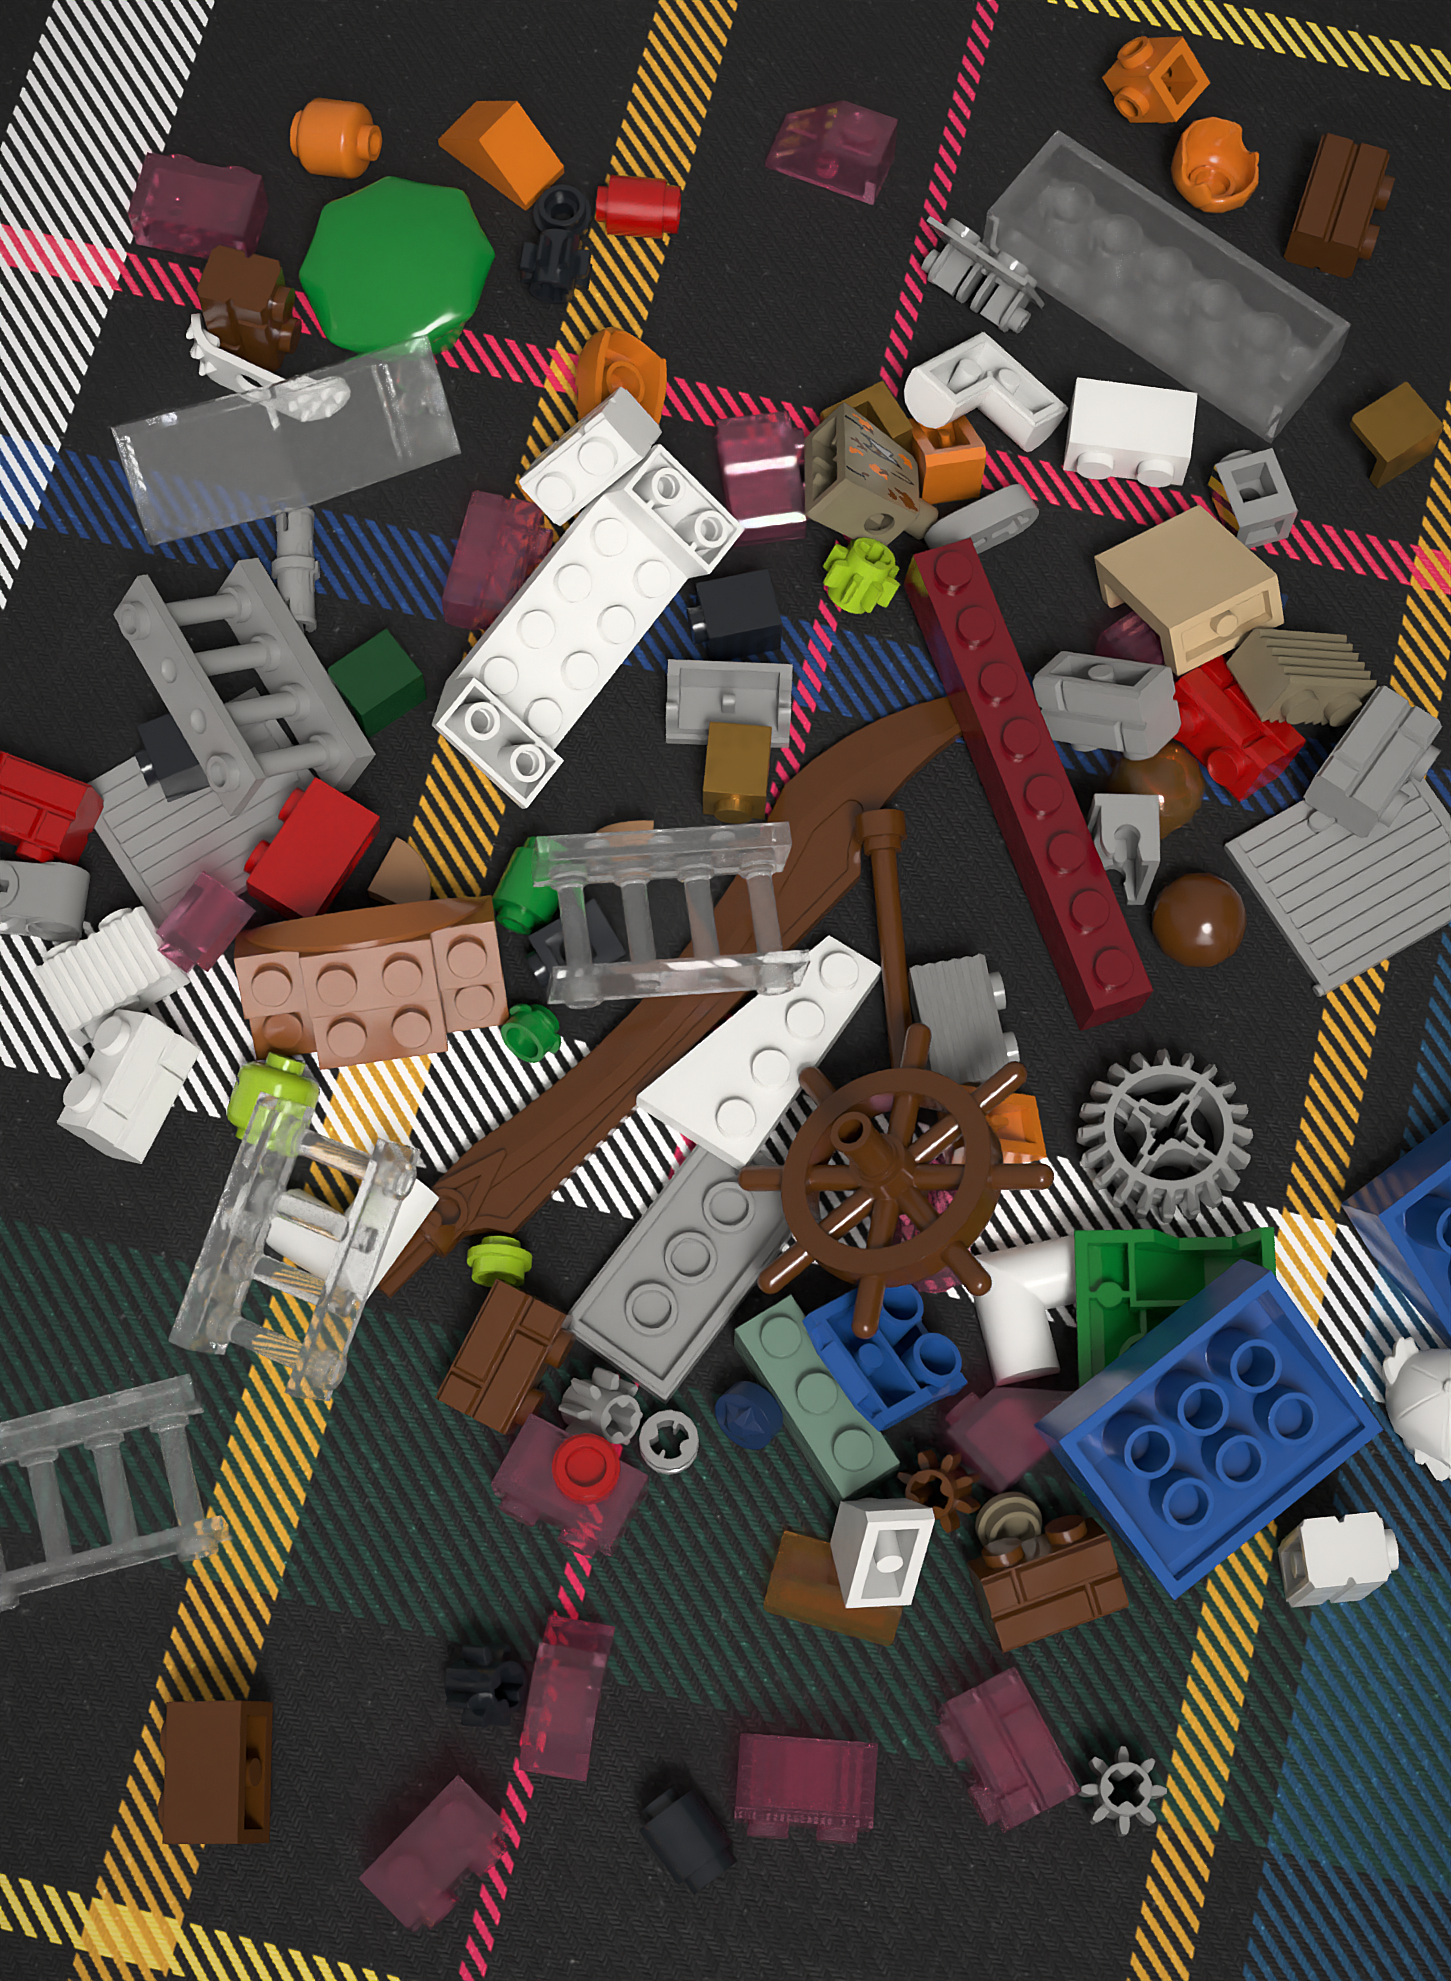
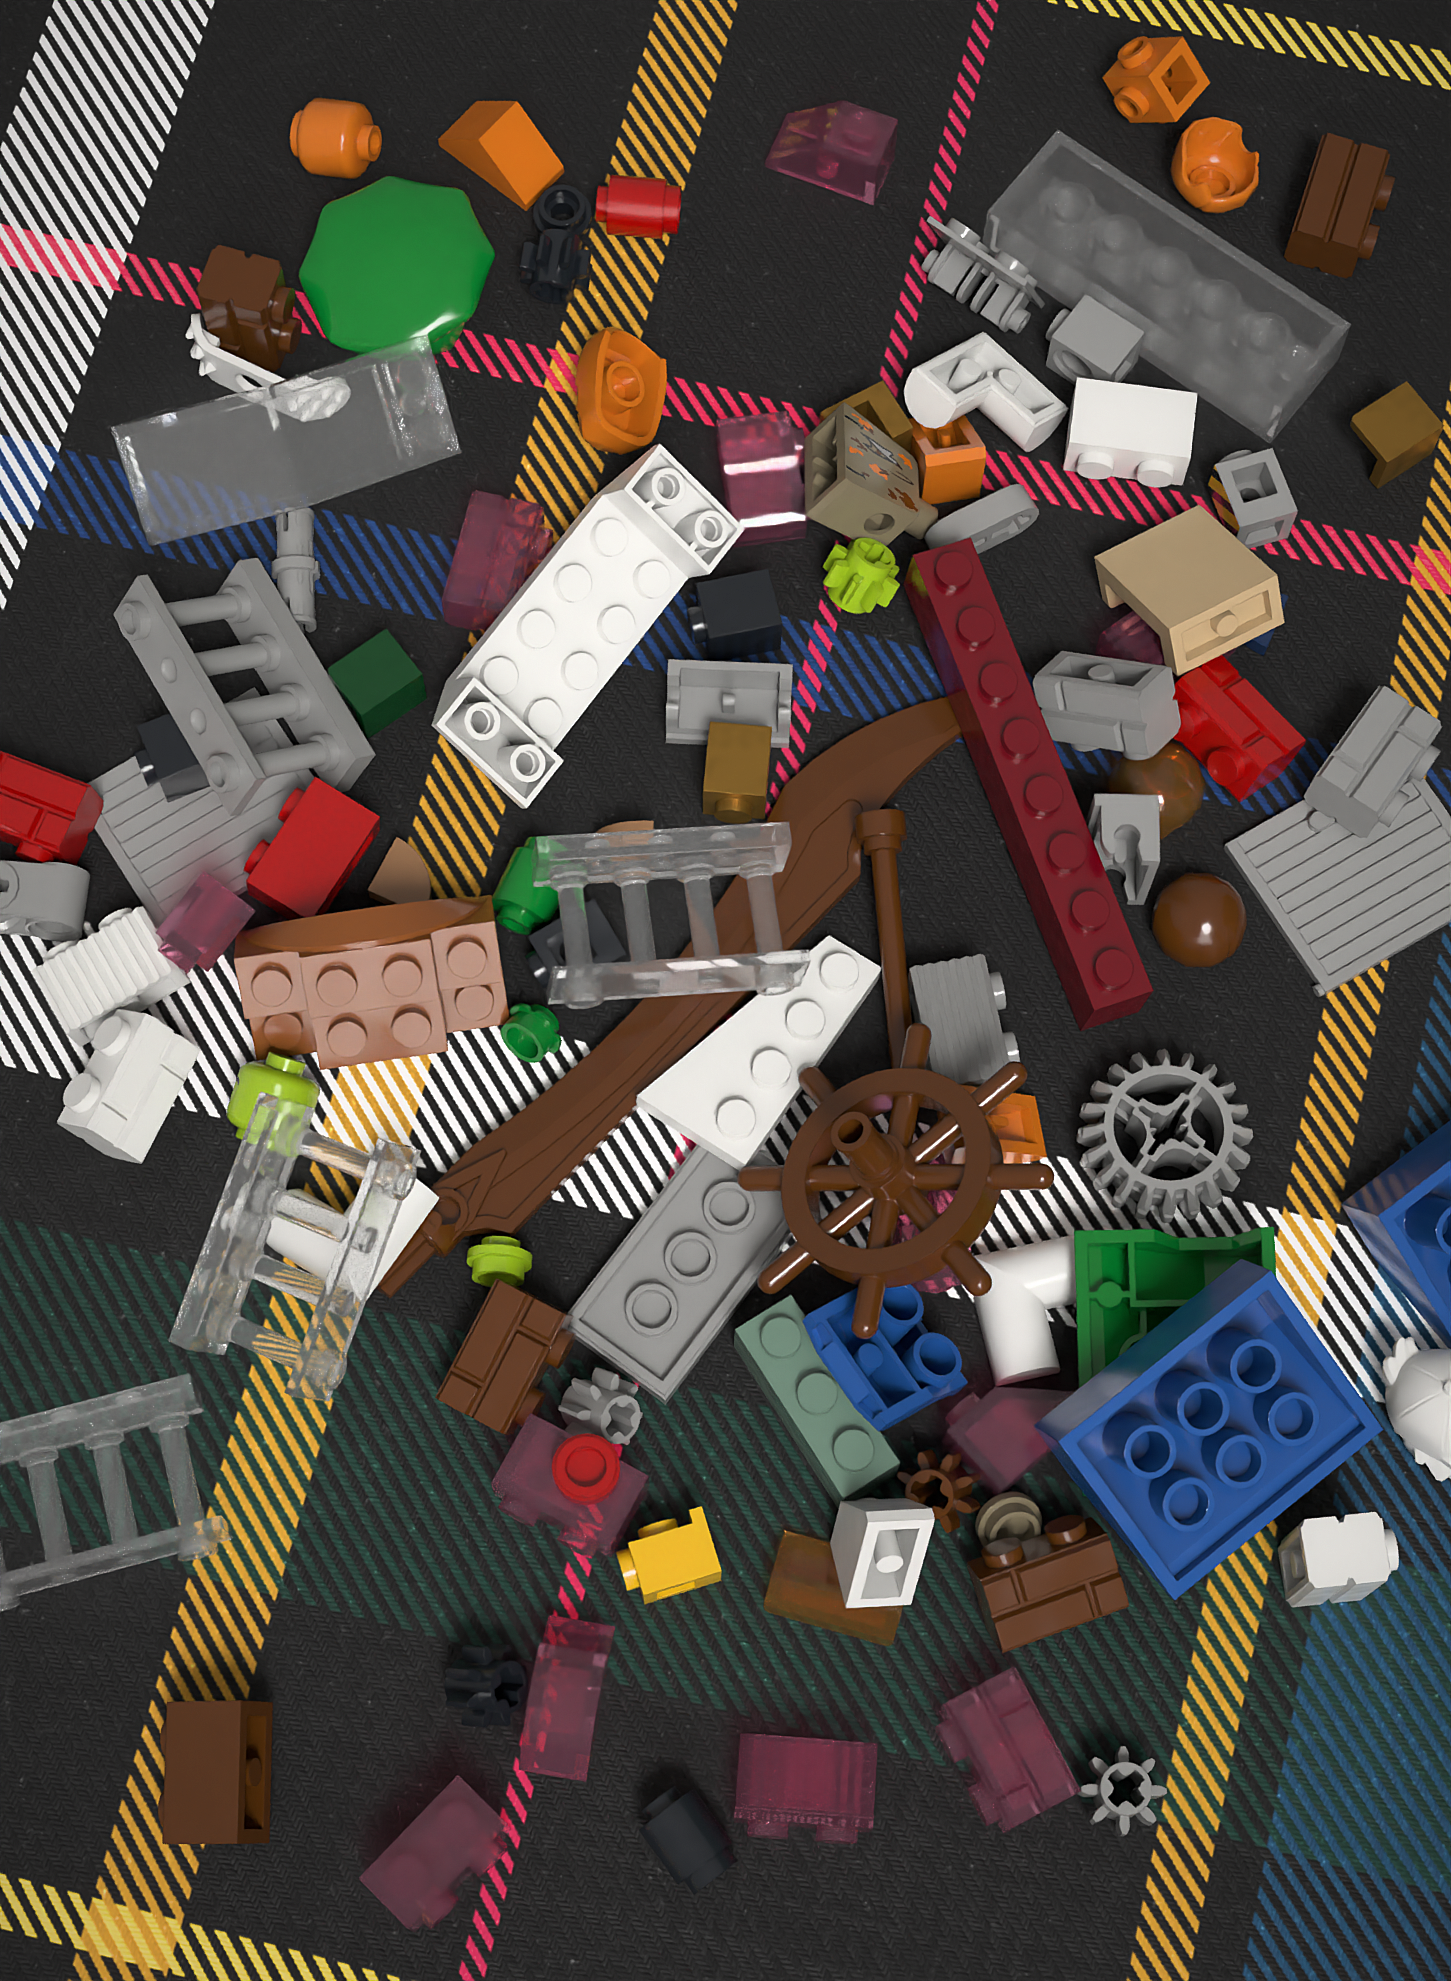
(197, 206): clear pink brick -> none
(590, 456): white brick -> none
(670, 1558): none -> yellow brick
(688, 1447): light grey bush -> none
(749, 1415): dark blue tile -> none
(1092, 343): none -> light grey brick
(1301, 677): dark tan brick -> none

